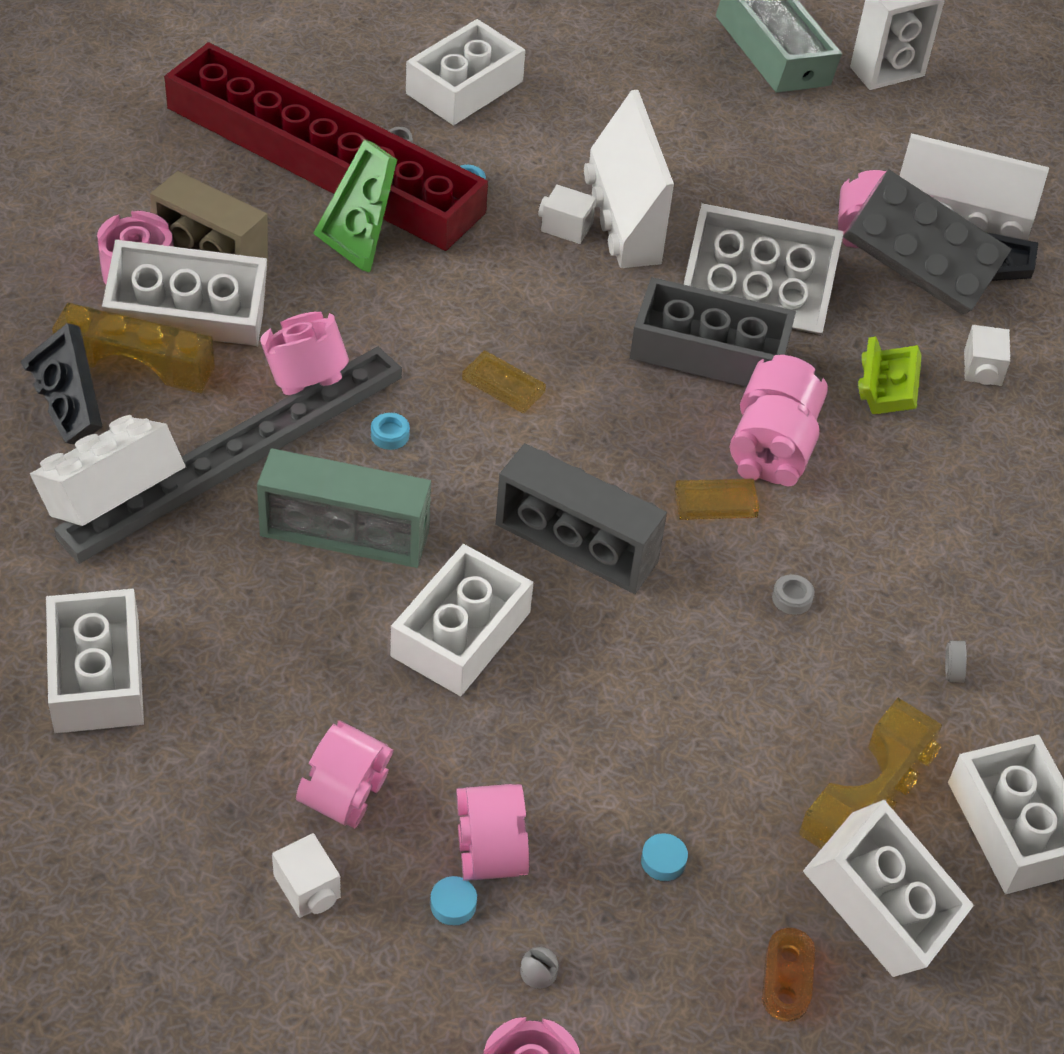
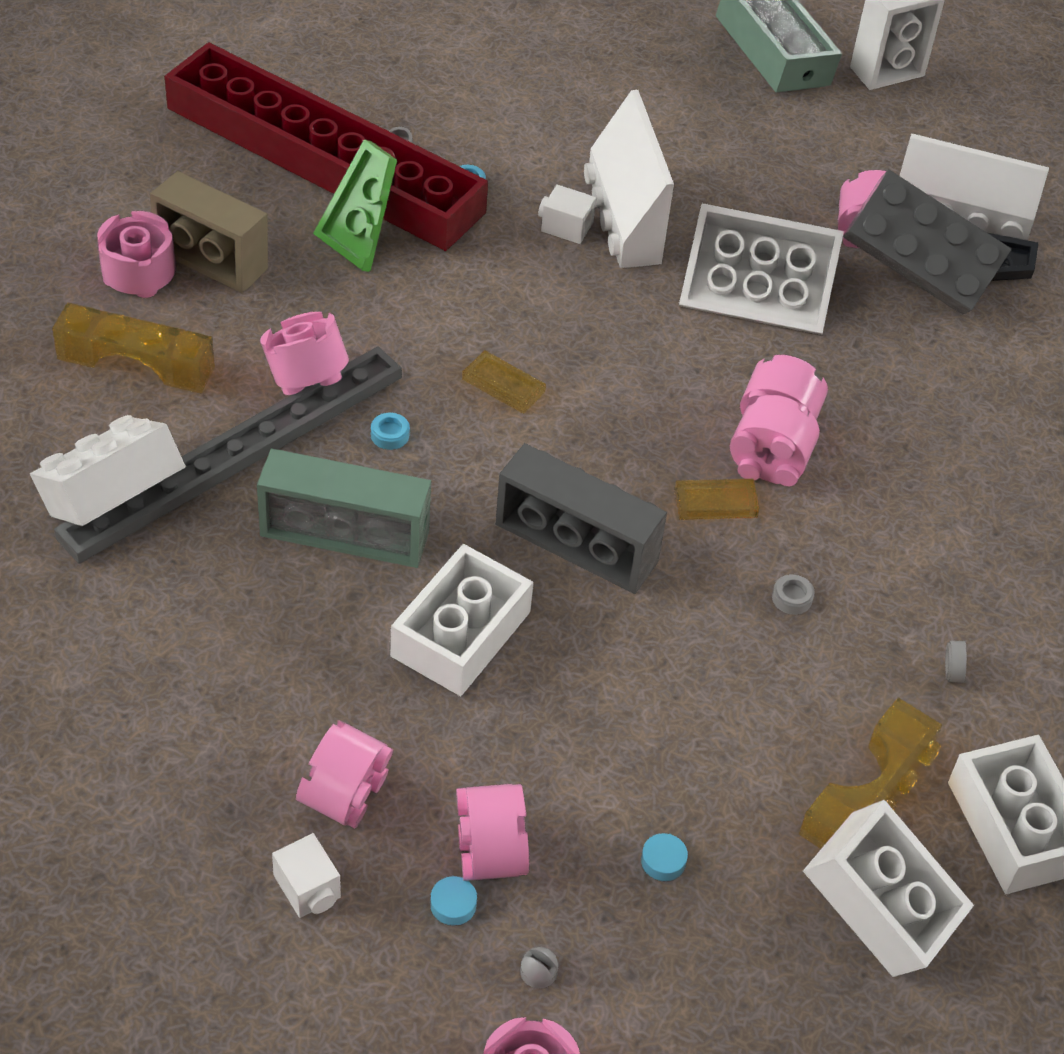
(66, 382): black wing -> none
(94, 661): white brick -> none
(188, 289): white slope -> none
(465, 71): white brick -> none
(708, 331): dark grey brick -> none
(788, 977): clear orange plate -> none
(890, 377): lime bracket -> none
(987, 355): white brick -> none

